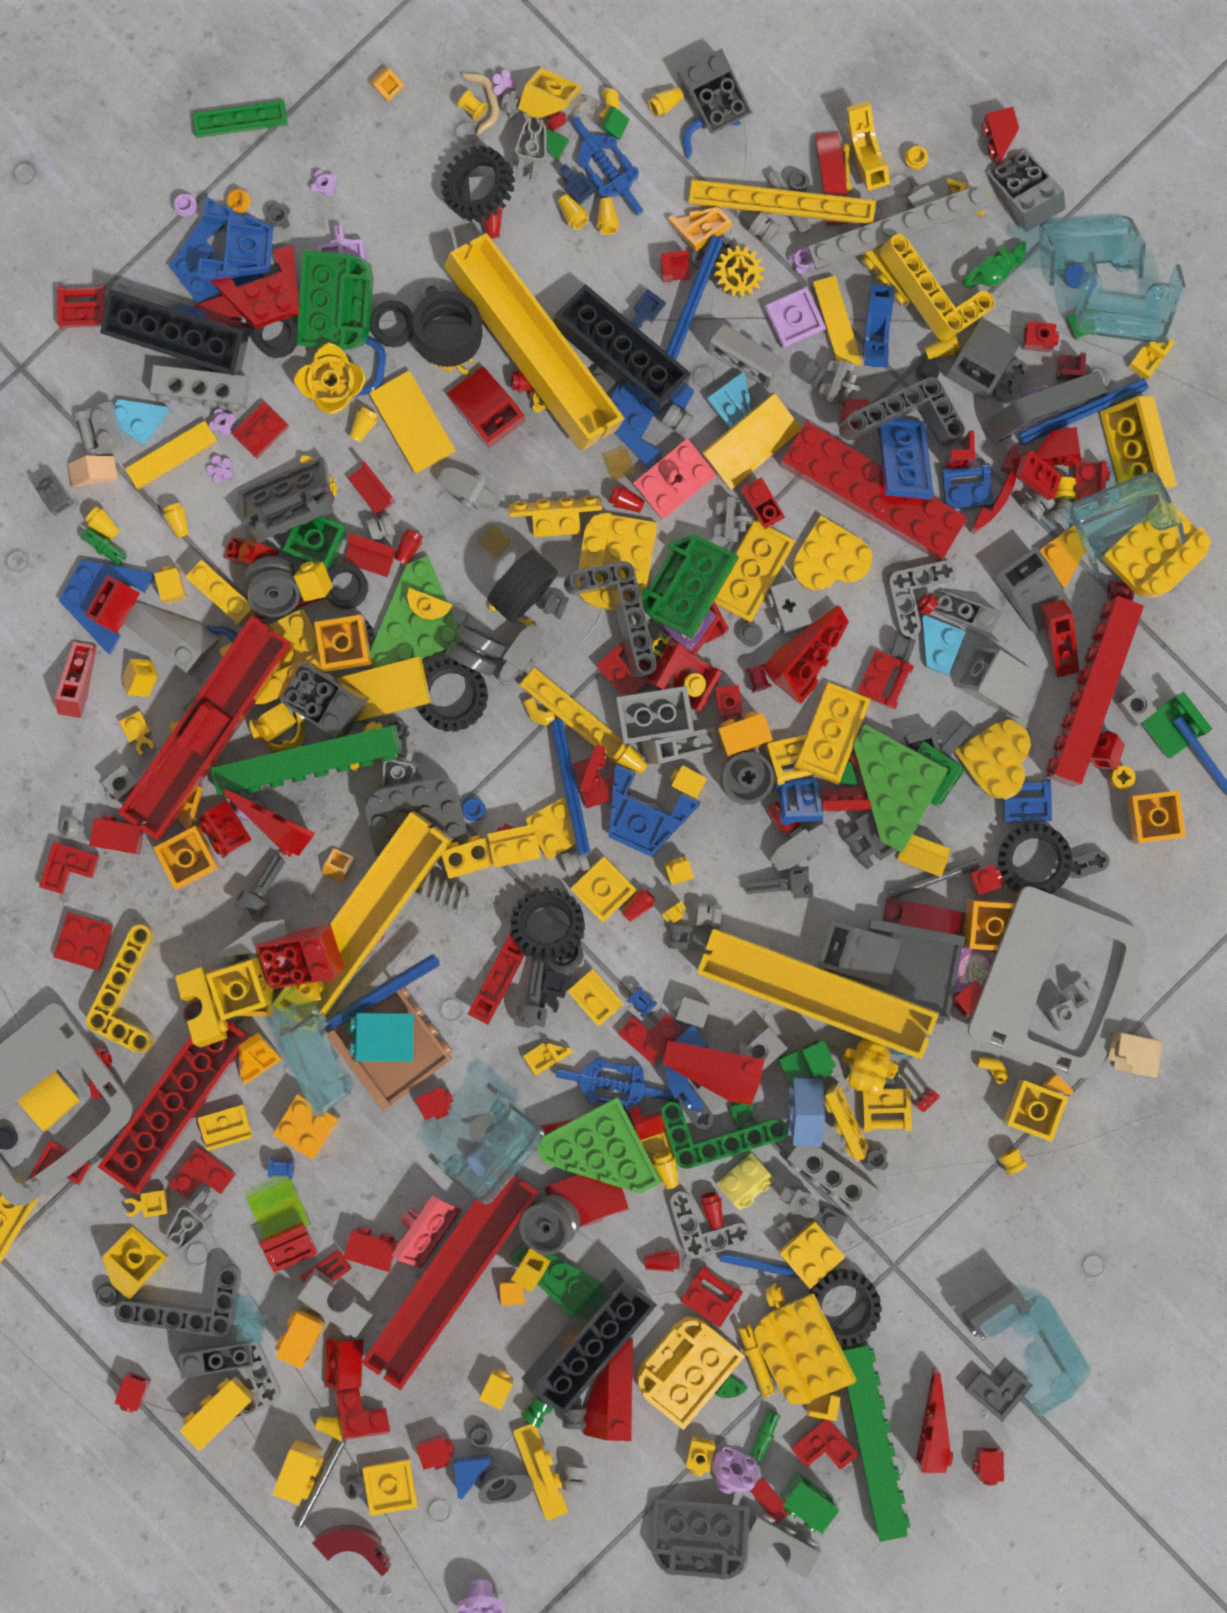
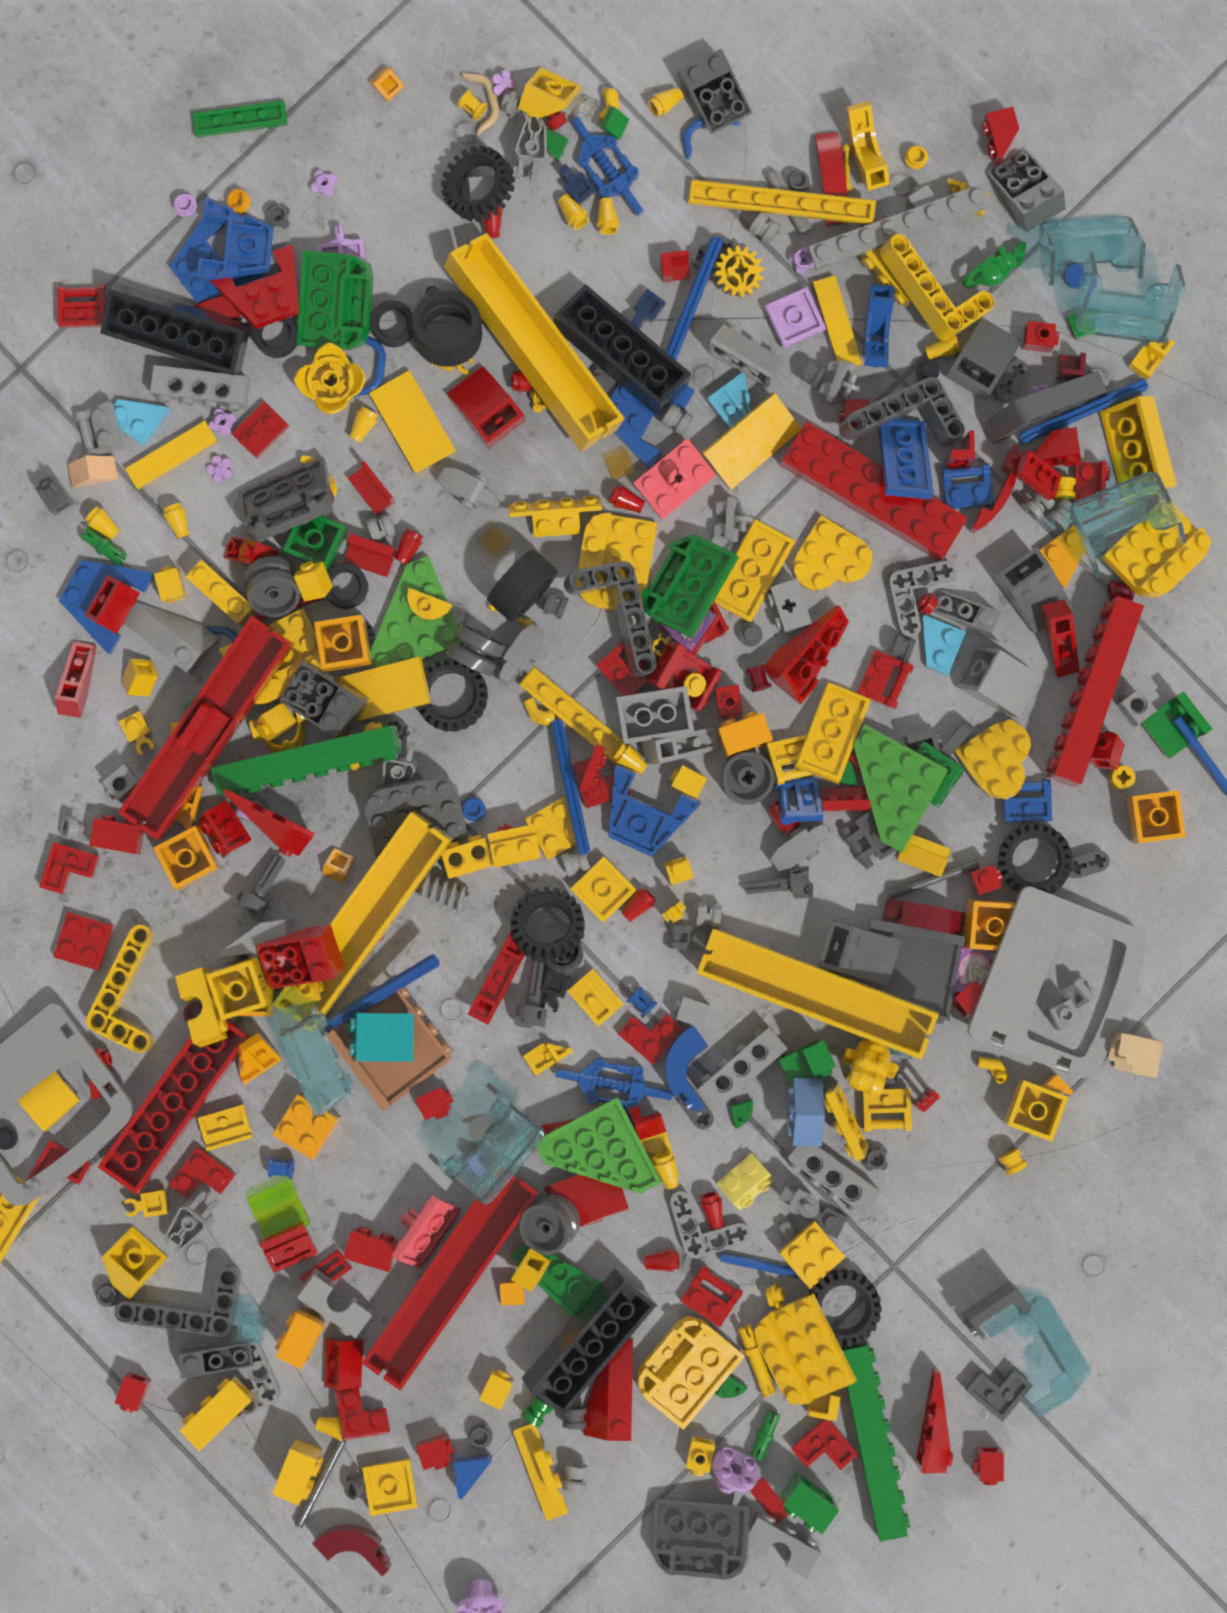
(501, 1486): dark grey piece -> none
(701, 226): light orange wing -> none
(717, 1141): green beam -> none
(722, 1072): red wedge -> none
(761, 503): red slope -> none

